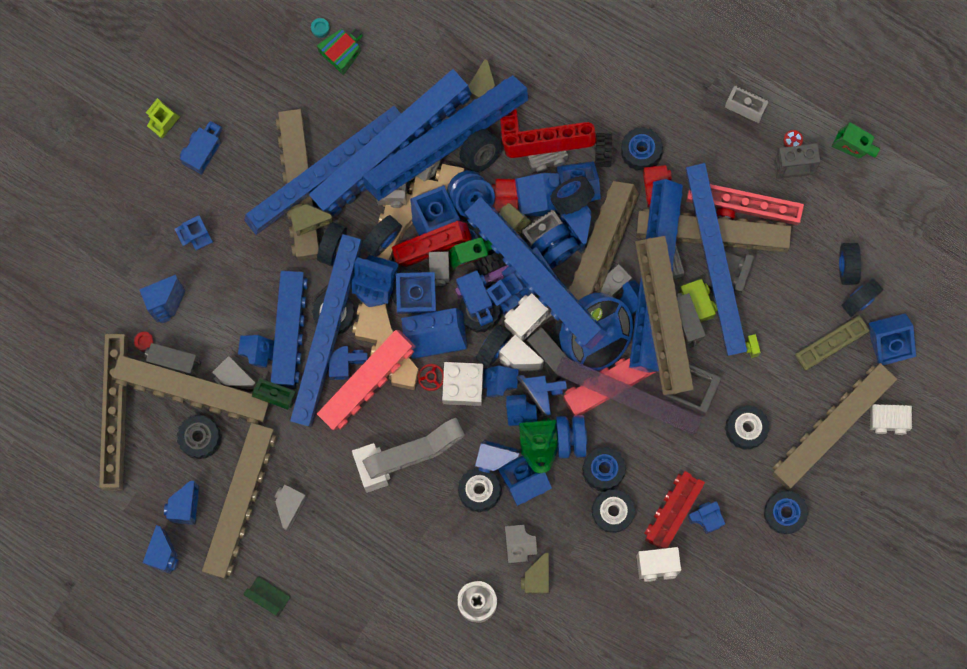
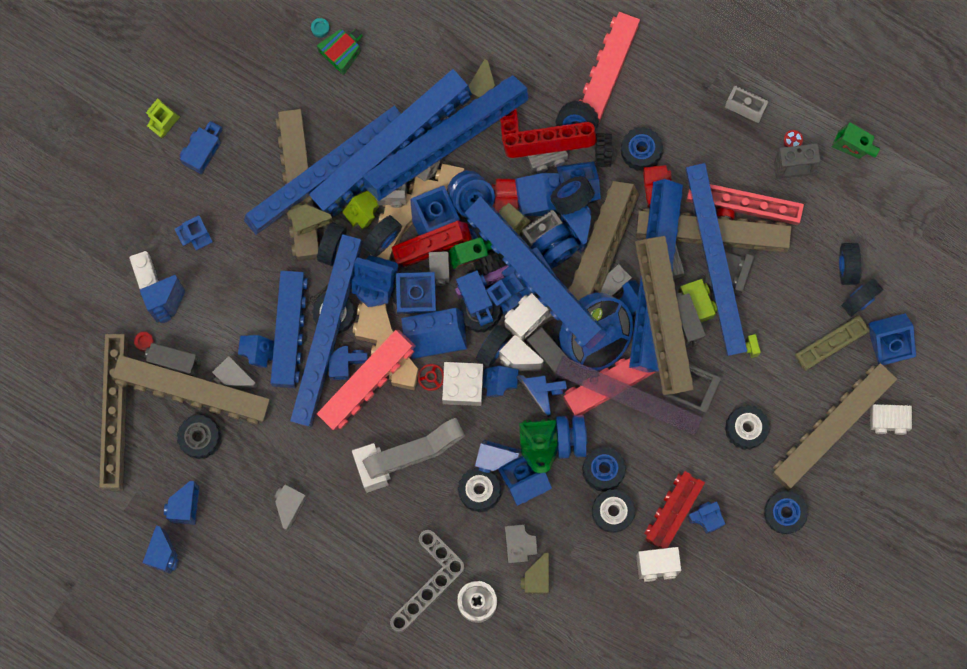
(143, 269): none -> white brick
(239, 501): dark tan brick -> none
(267, 596): dark green panel -> none
(274, 394): dark green panel -> none
(361, 209): none -> lime brick
(431, 585): none -> light grey beam
(480, 150): black wheel -> none
(520, 410): blue brick -> none
(578, 112): none -> black wheel
(610, 62): none -> coral brick

